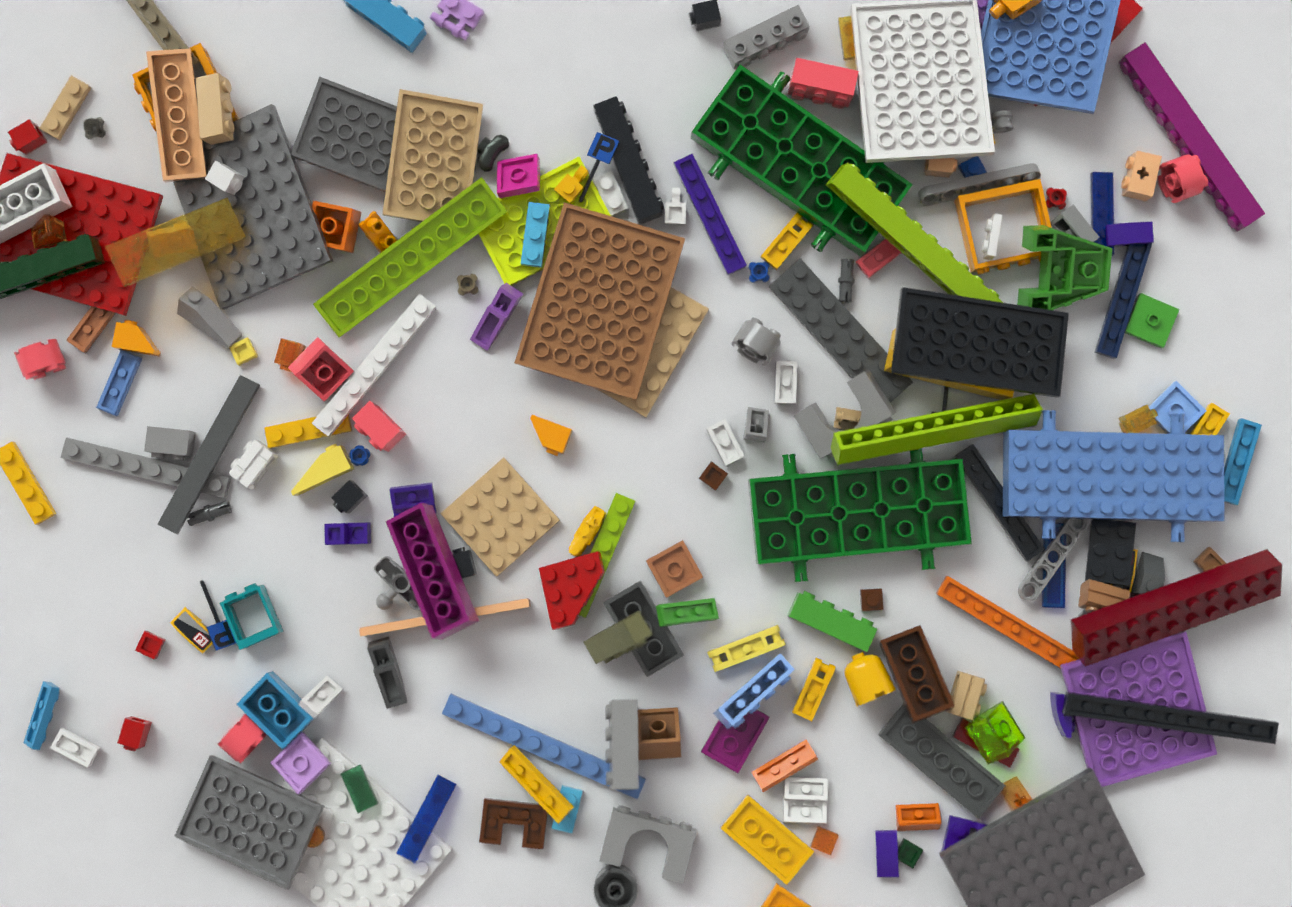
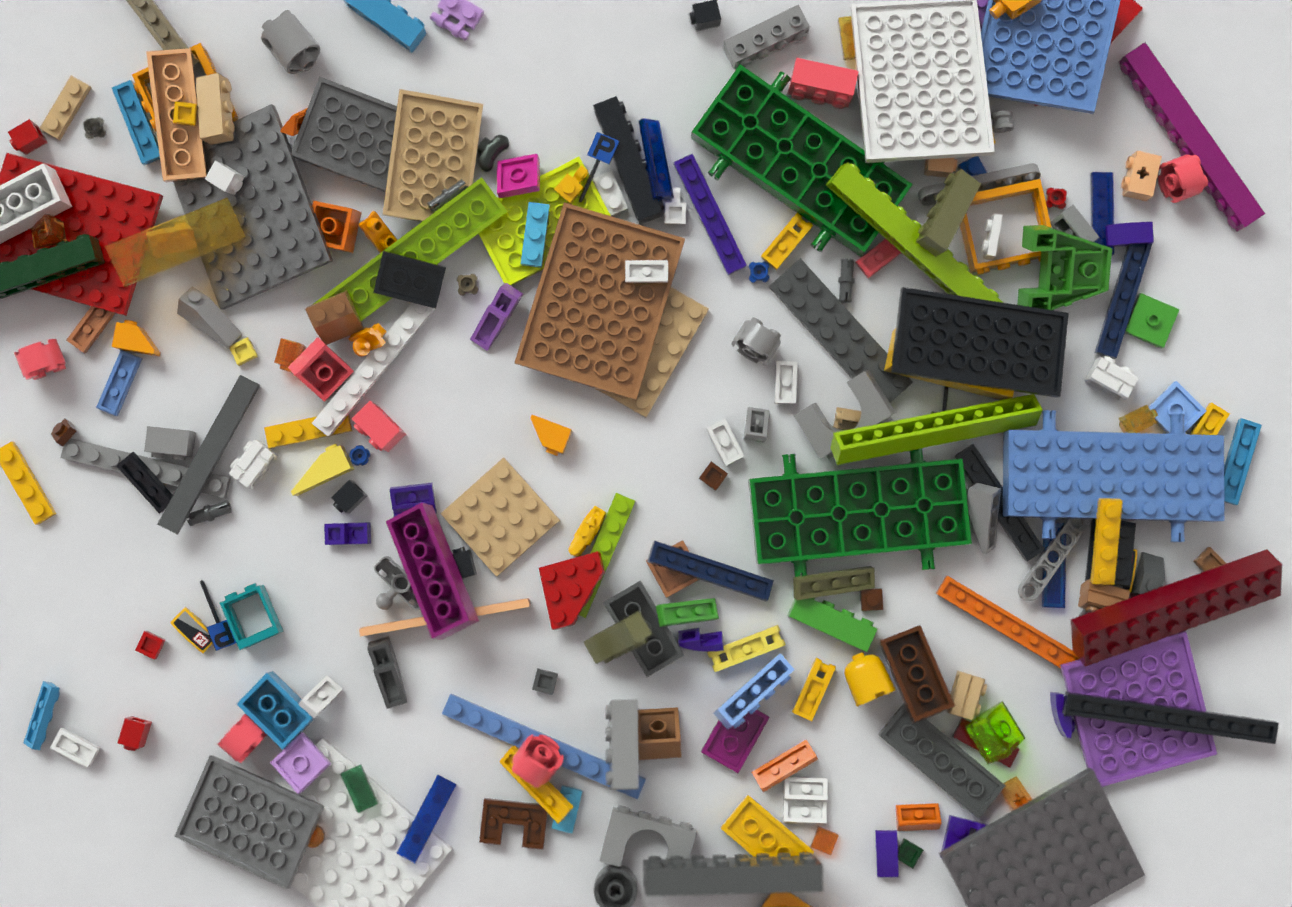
(63, 432): none -> reddish brown plate
(137, 122): none -> dark azure plate
(145, 481): none -> black tile
(185, 113): none -> yellow tile
(290, 43): none -> light grey cylinder
(294, 123): none -> orange slope
(334, 318): none -> medium nougat slope
(368, 339): none -> light orange hips
(409, 279): none -> black plate
(447, 195): none -> dark grey pin
(537, 760): none -> coral brick
(545, 681): none -> dark grey plate
(646, 271): none -> white plate
(656, 159): none -> clear blue tile
(694, 640): none -> dark purple slope
(710, 571): none -> dark blue plate
(732, 874): none -> dark grey brick
(833, 582): none -> olive plate
(948, 212): none -> olive brick
(983, 512): none -> light grey slope
(1106, 541): none -> yellow plate
(1112, 378): none -> white brick

